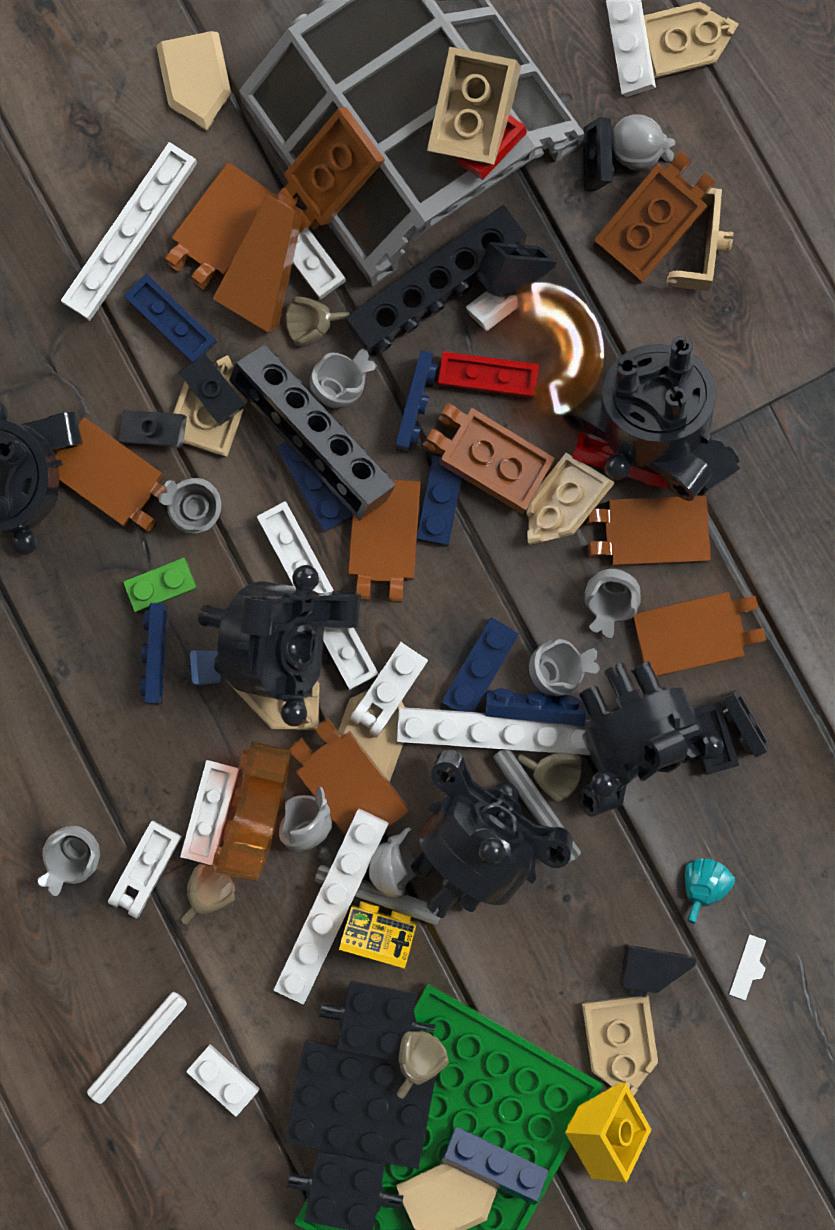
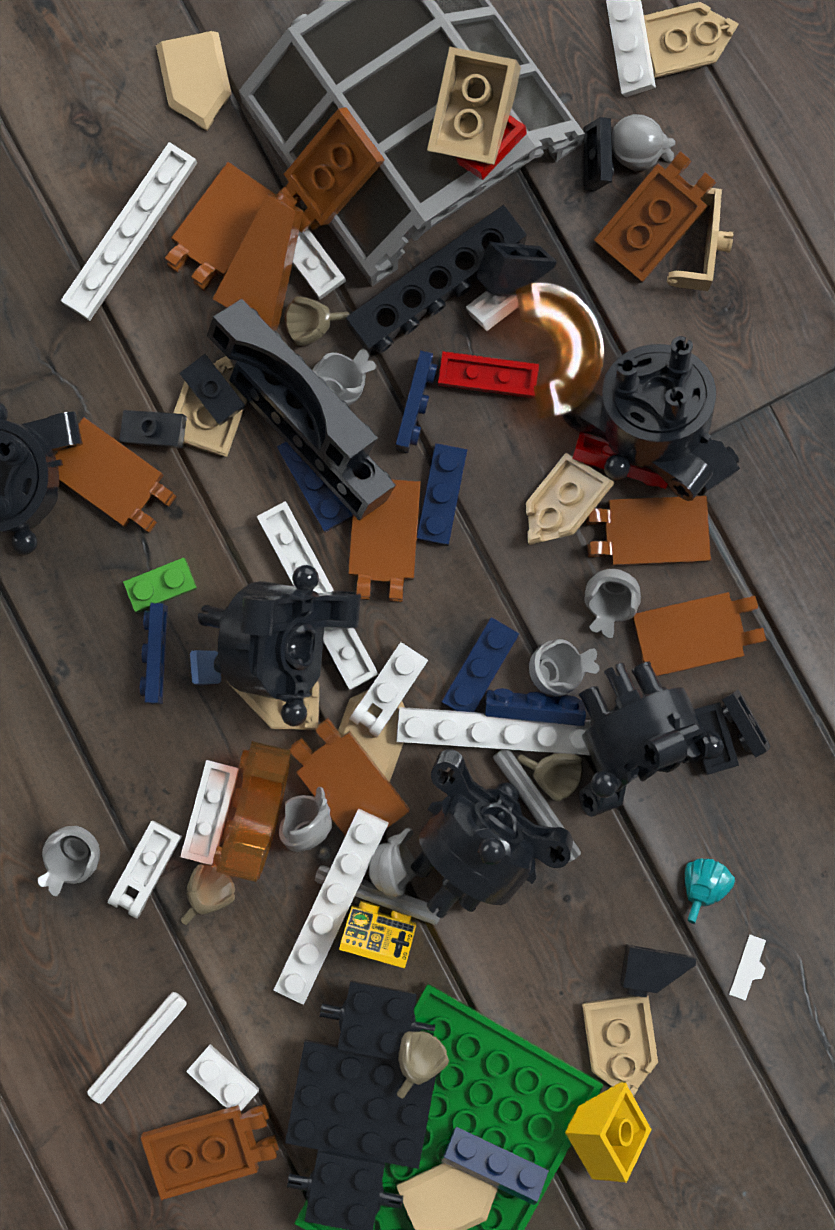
(170, 318): dark blue plate -> none
(192, 504): light grey hat -> none
(207, 1150): none -> dark orange tile
(248, 339): none -> arch
(490, 457): tile -> none

